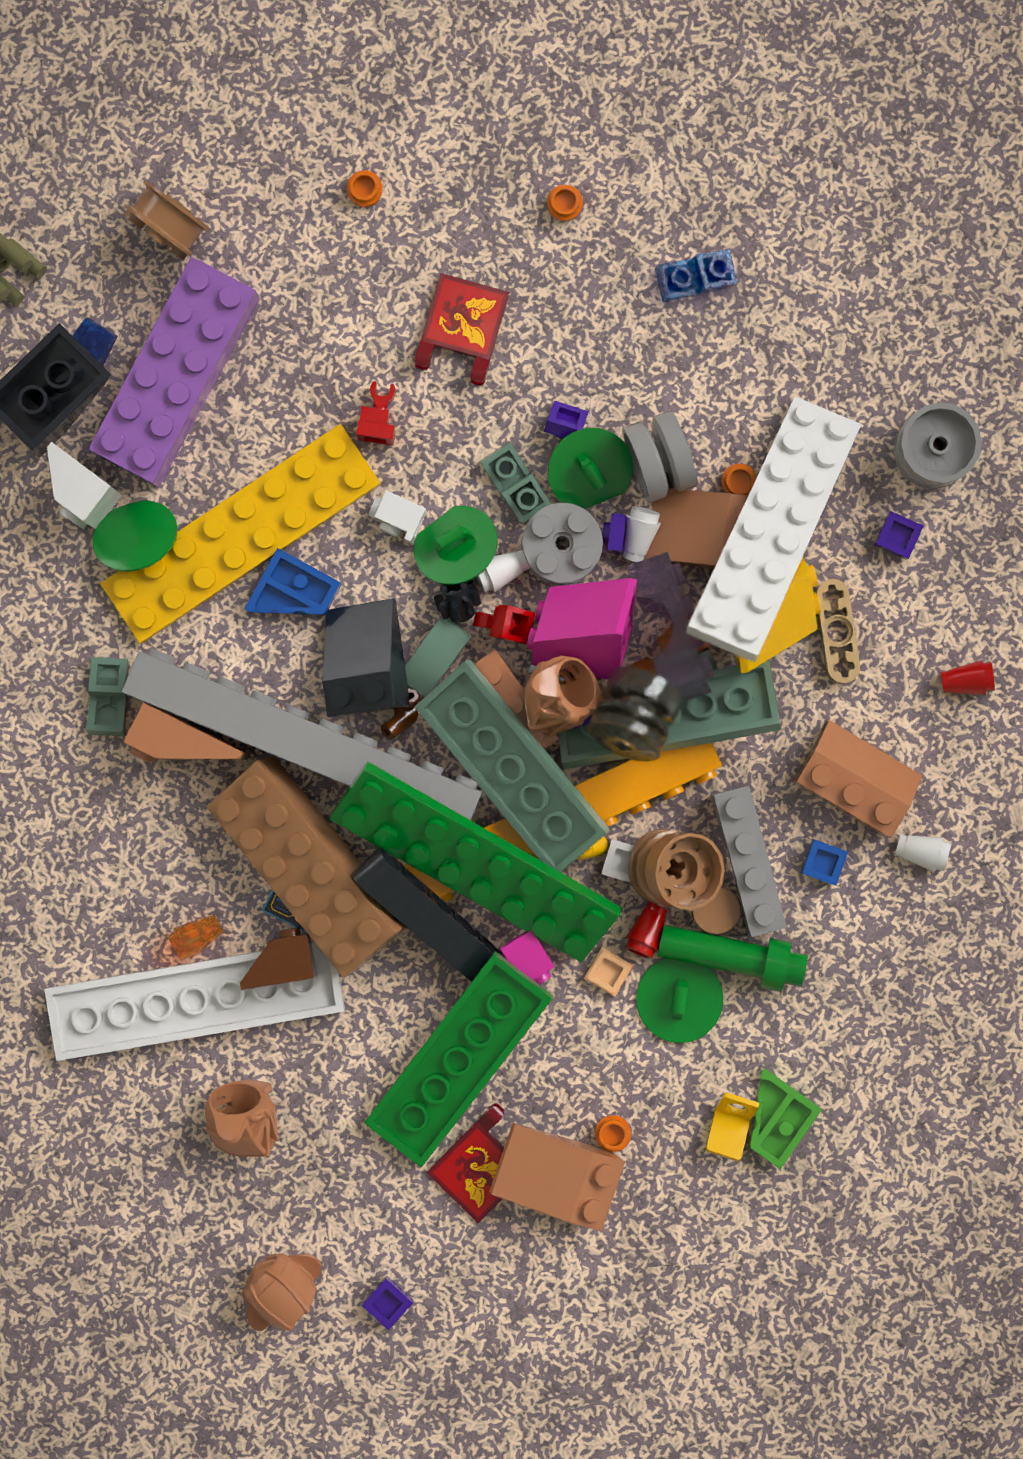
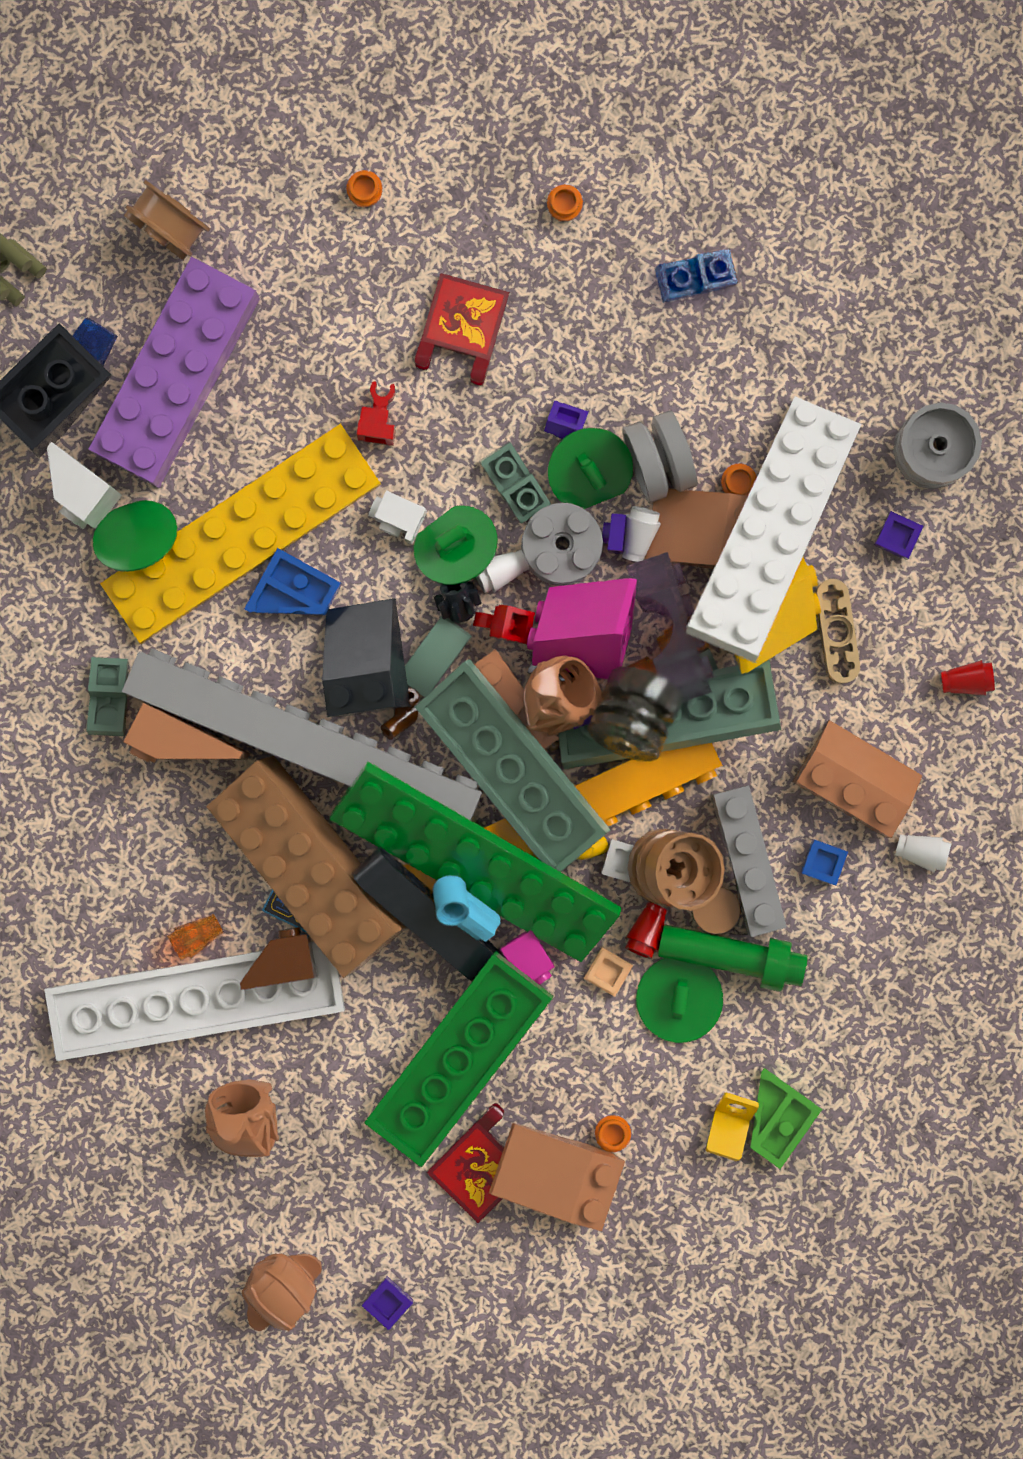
(461, 908): none -> medium azure piece

